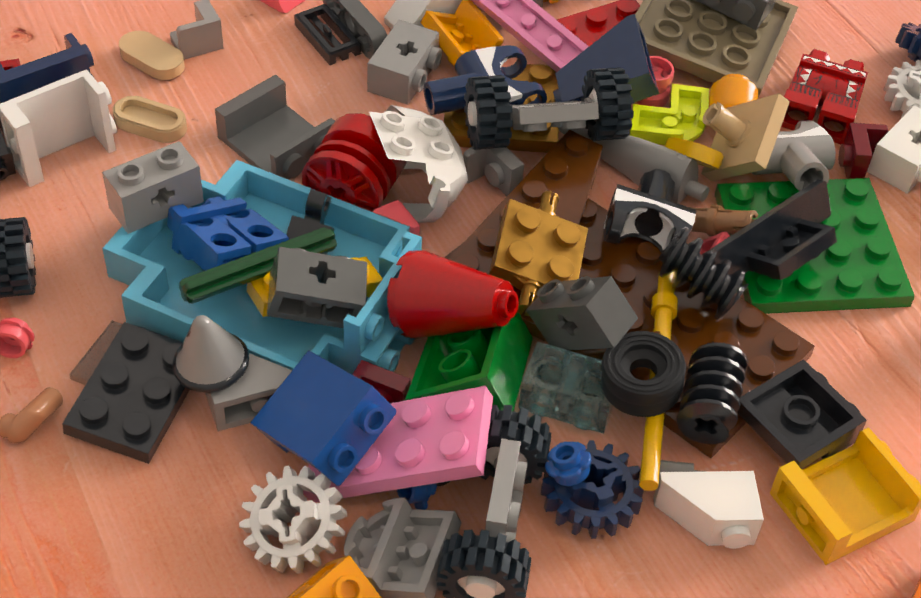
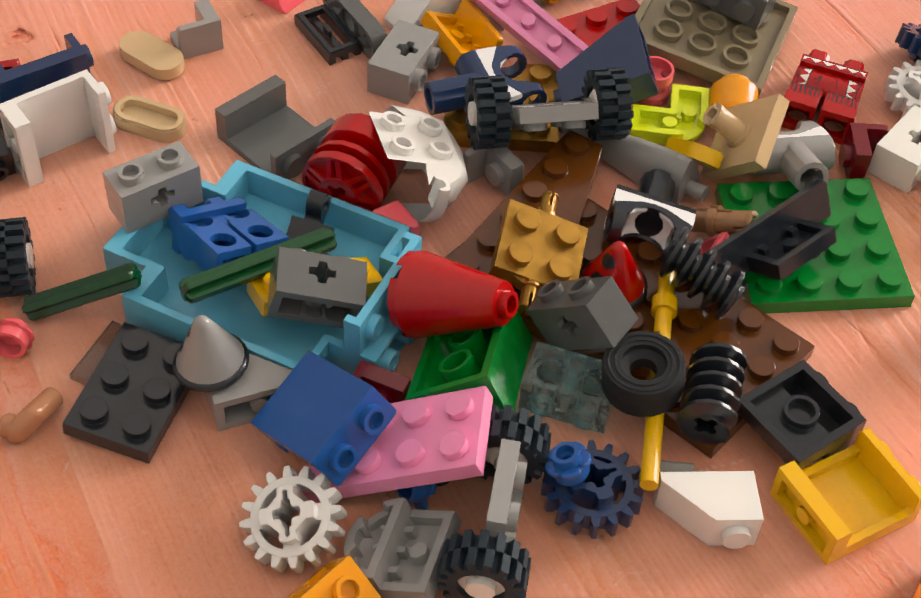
(82, 291): none -> dark green axle
(619, 264): none -> red hat

